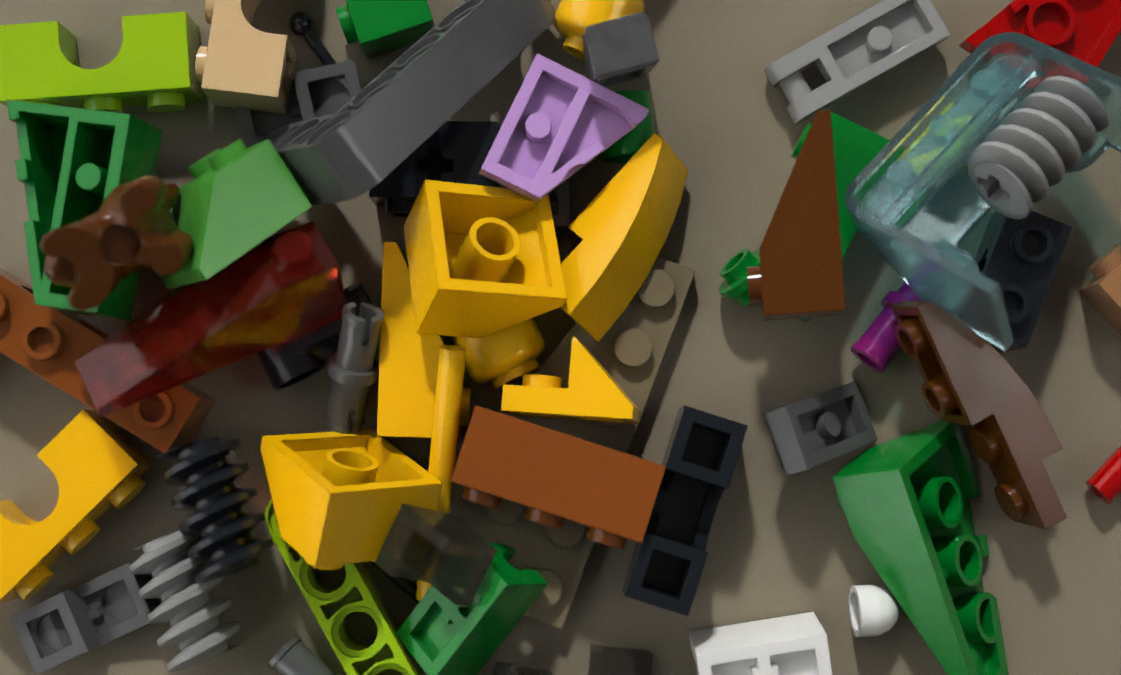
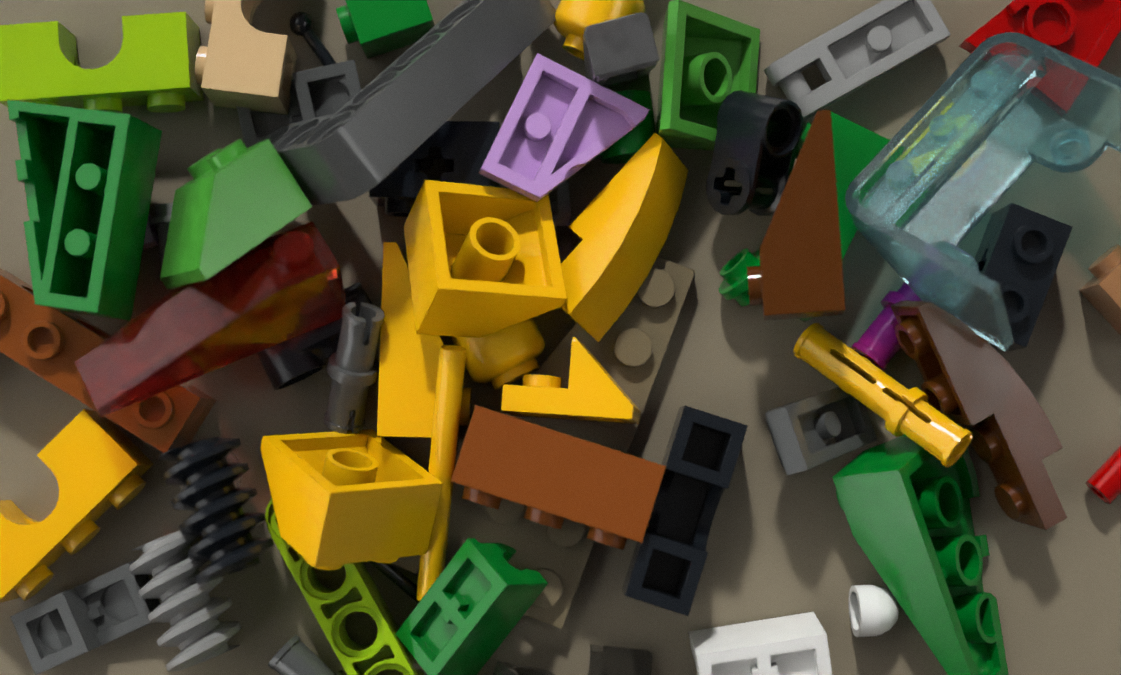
(124, 236): reddish brown animal -> none
(438, 551): clear smoke panel -> none
(700, 66): none -> bright green slope
(755, 148): none -> black piece
(902, 408): none -> yellow pin
(1036, 145): light grey piece -> none

